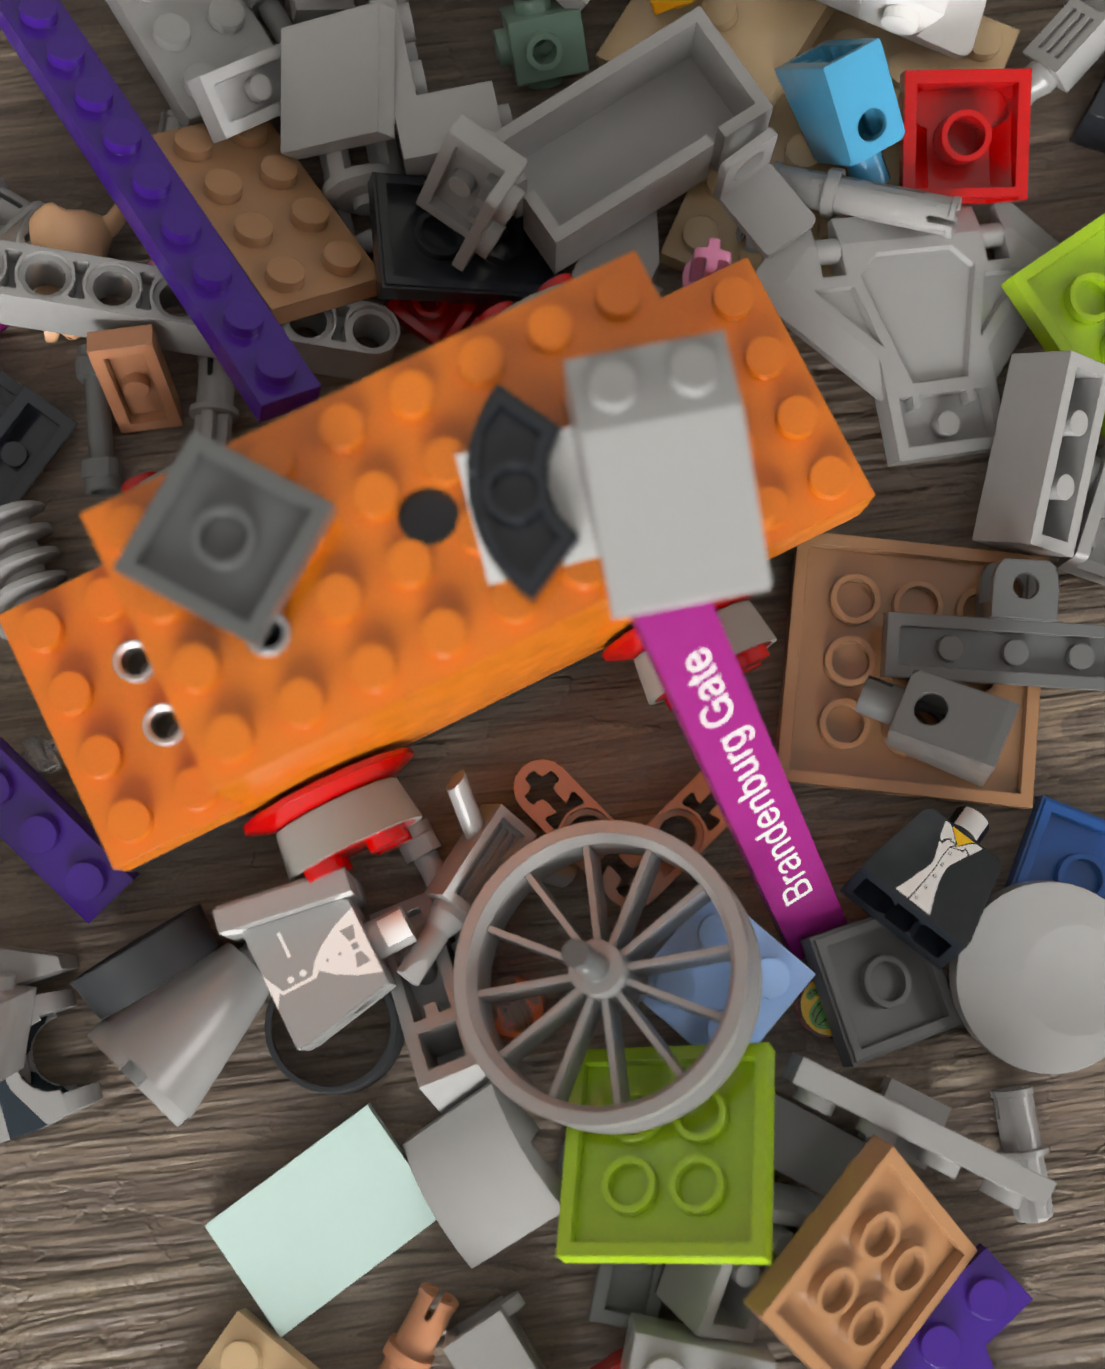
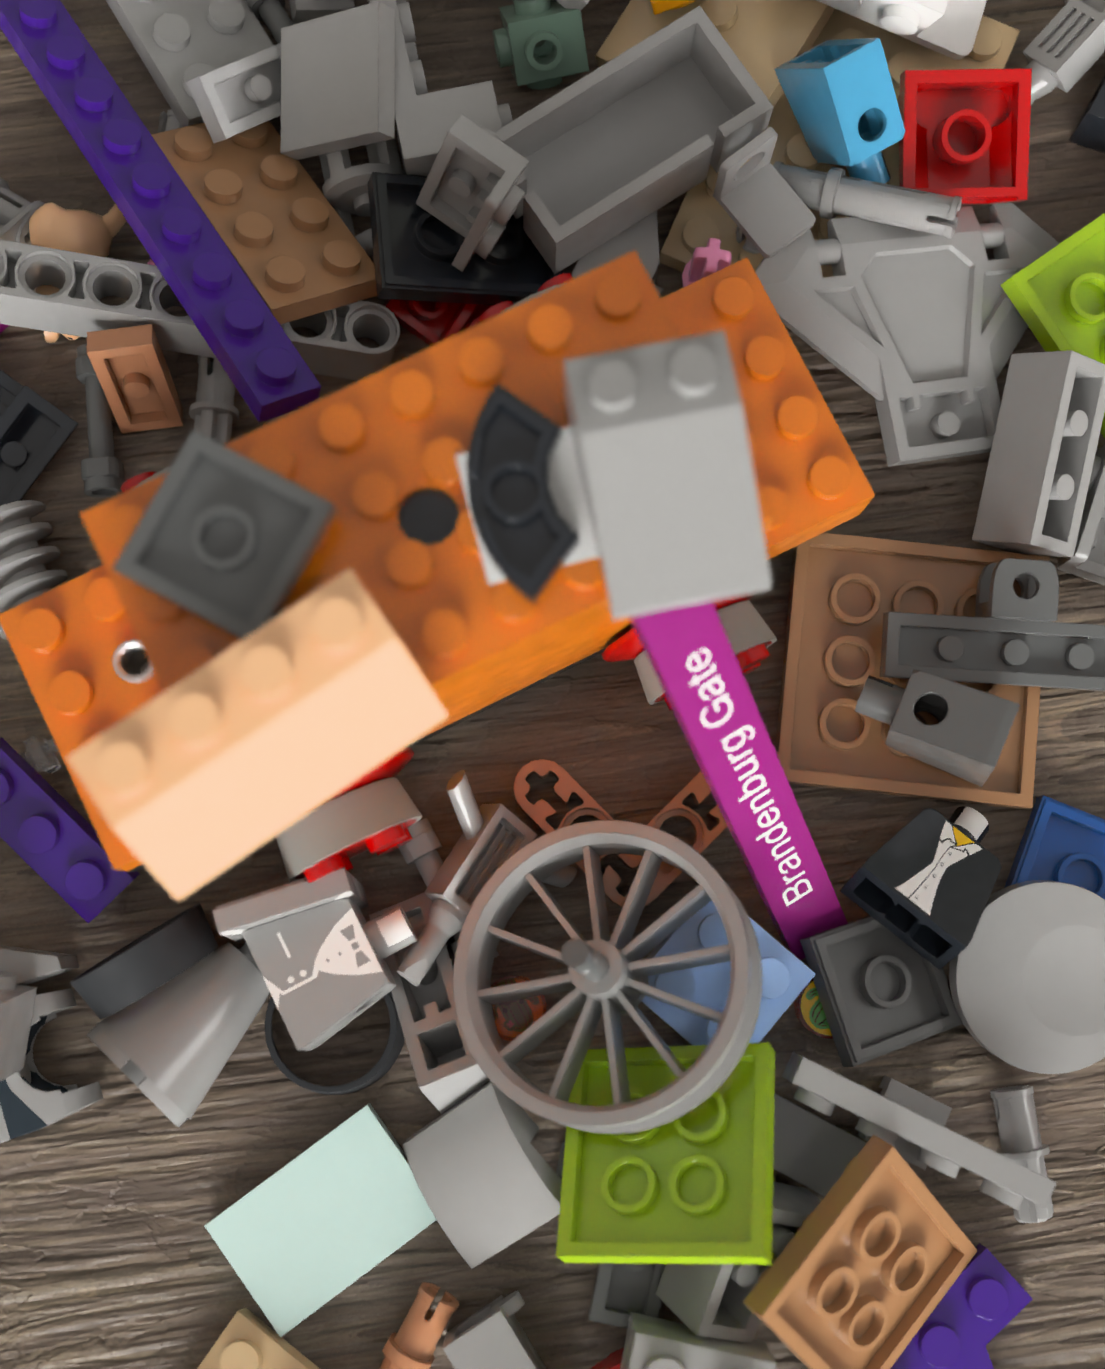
(259, 736): none -> light nougat slope

